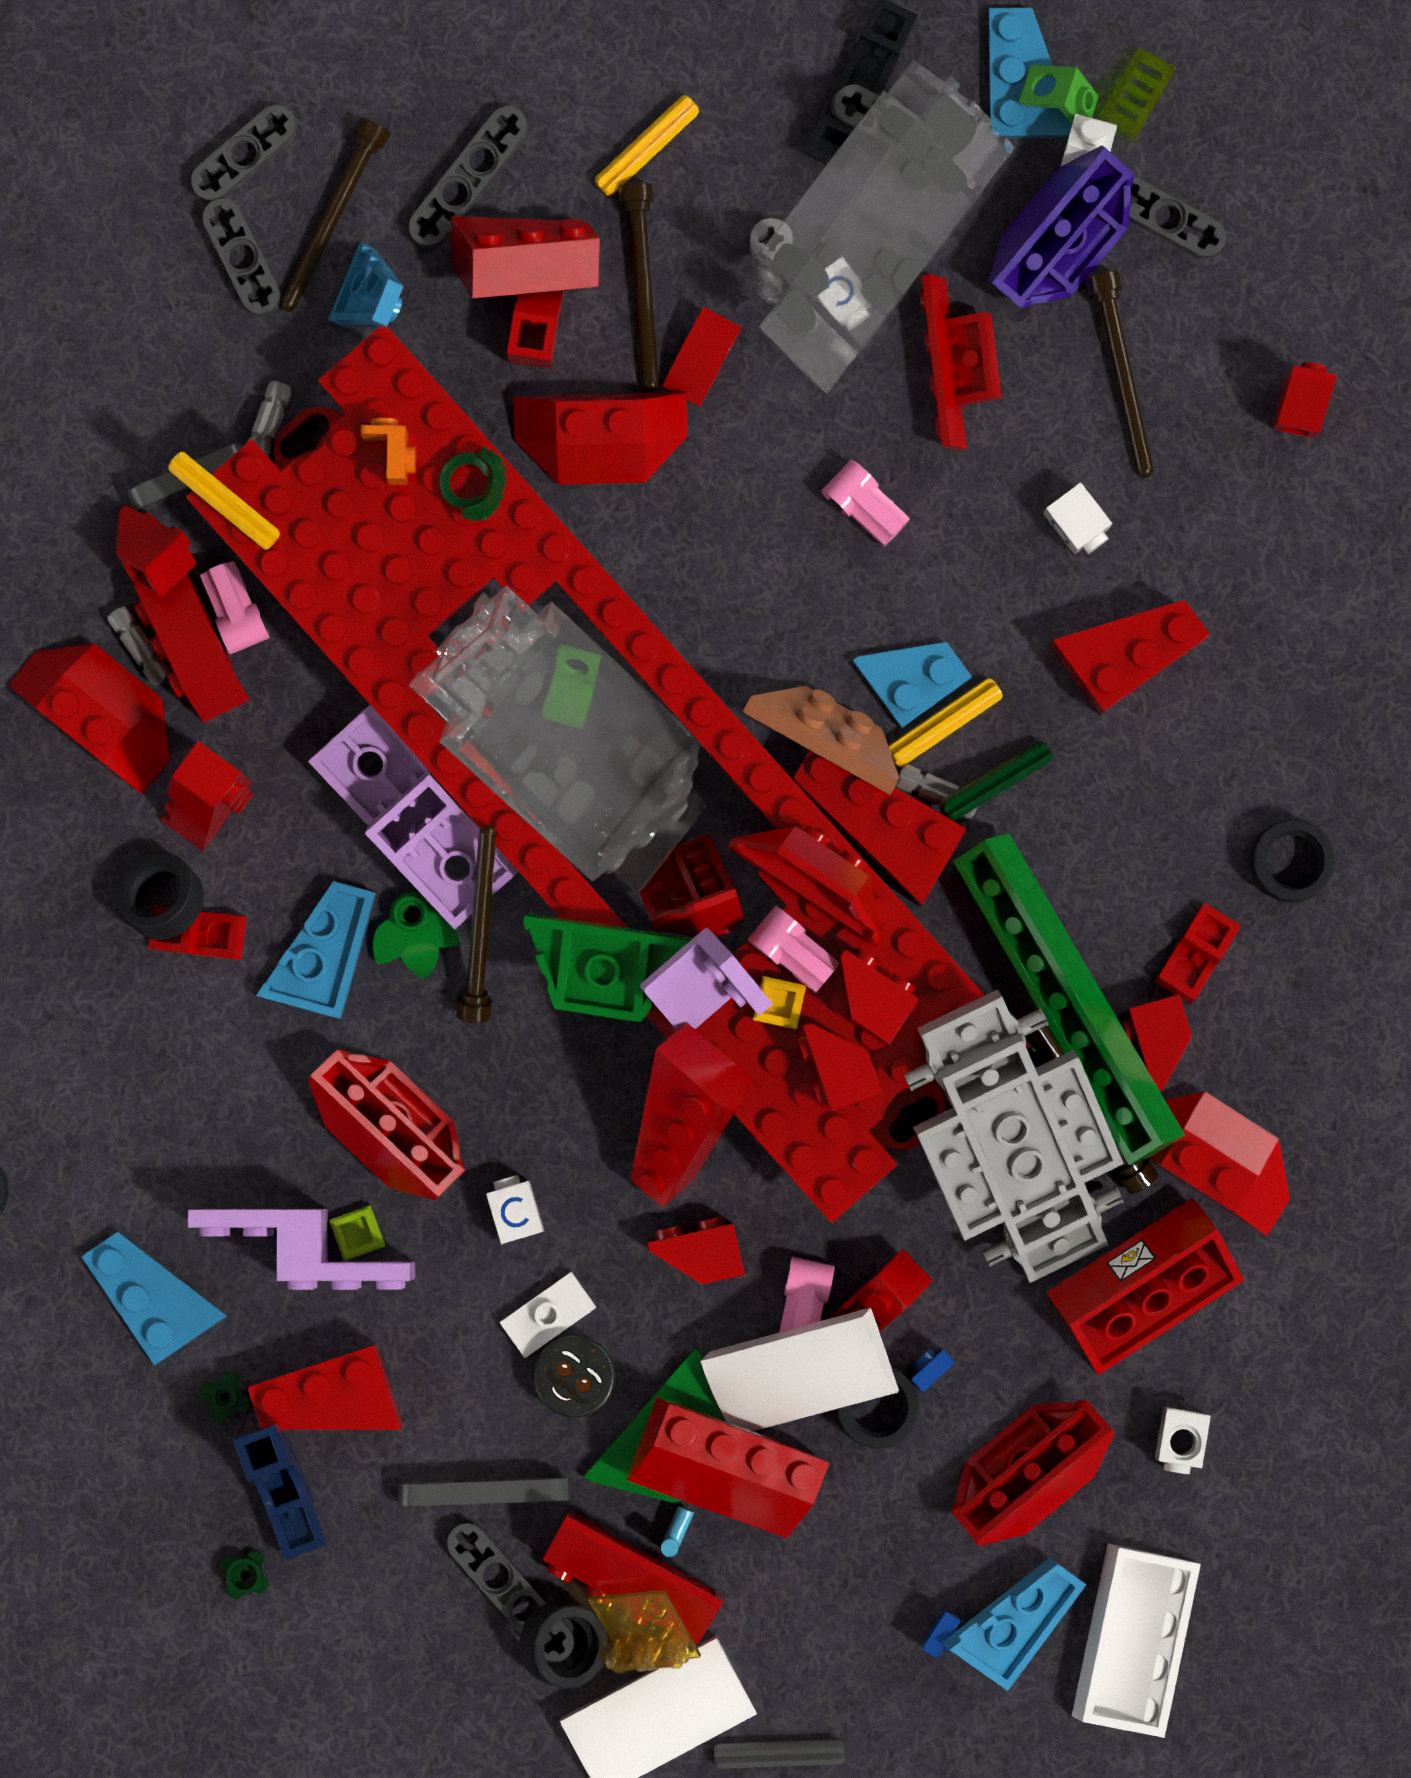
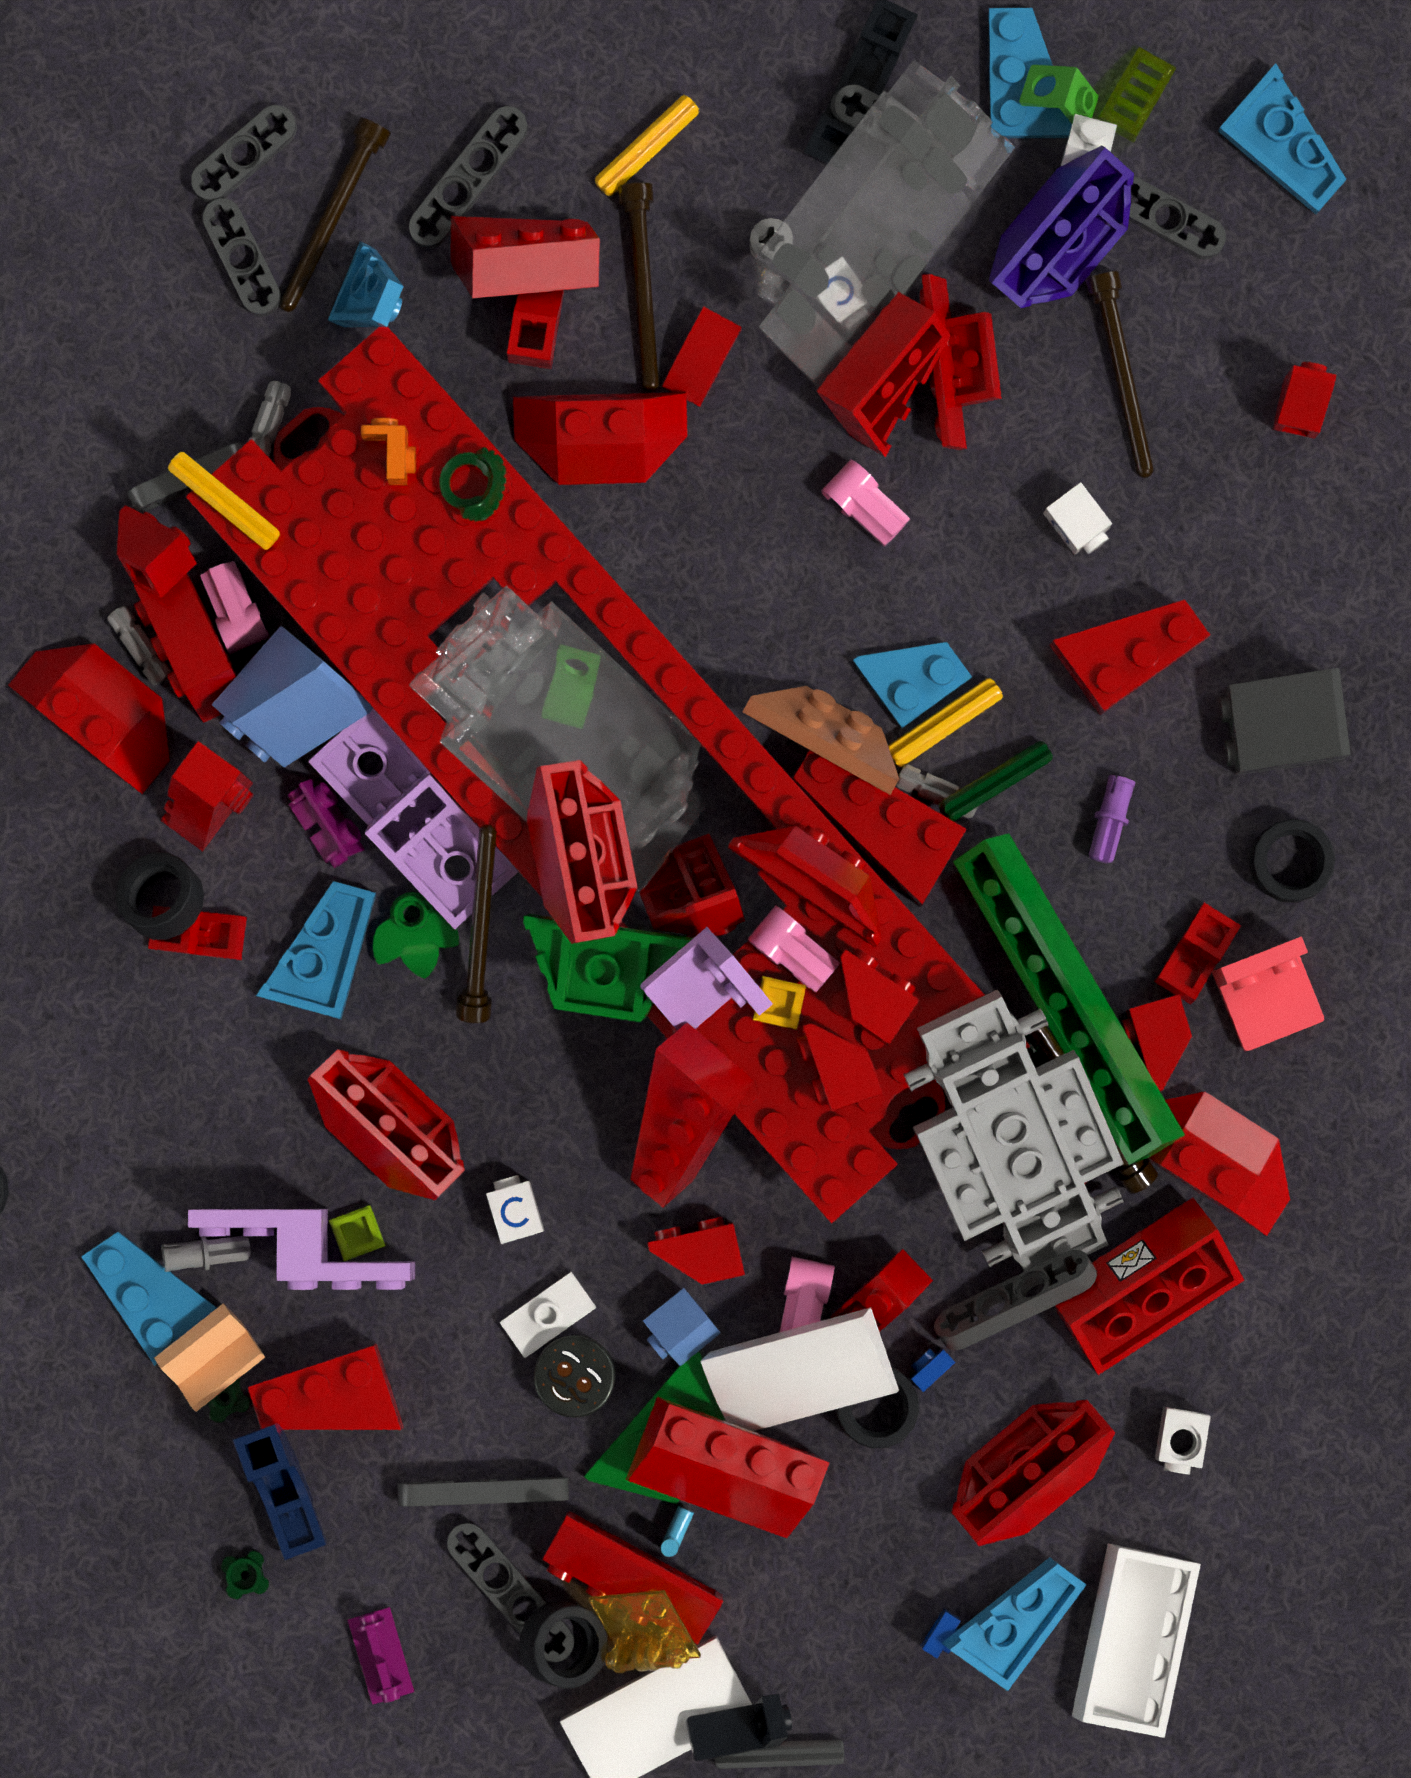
(205, 1252): none -> light grey axle
(210, 1356): none -> light nougat panel
(288, 701): none -> medium blue slope
(316, 803): none -> magenta hinge
(381, 1656): none -> magenta hinge
(580, 851): none -> red wedge
(680, 1328): none -> medium blue brick
(739, 1729): none -> black bracket
(882, 370): none -> red wedge
(1017, 1305): none -> dark grey beam
(1111, 818): none -> medium lavender axle
(1269, 995): none -> coral bracket
(1282, 142): none -> dark azure wing
(1285, 722): none -> dark grey slope

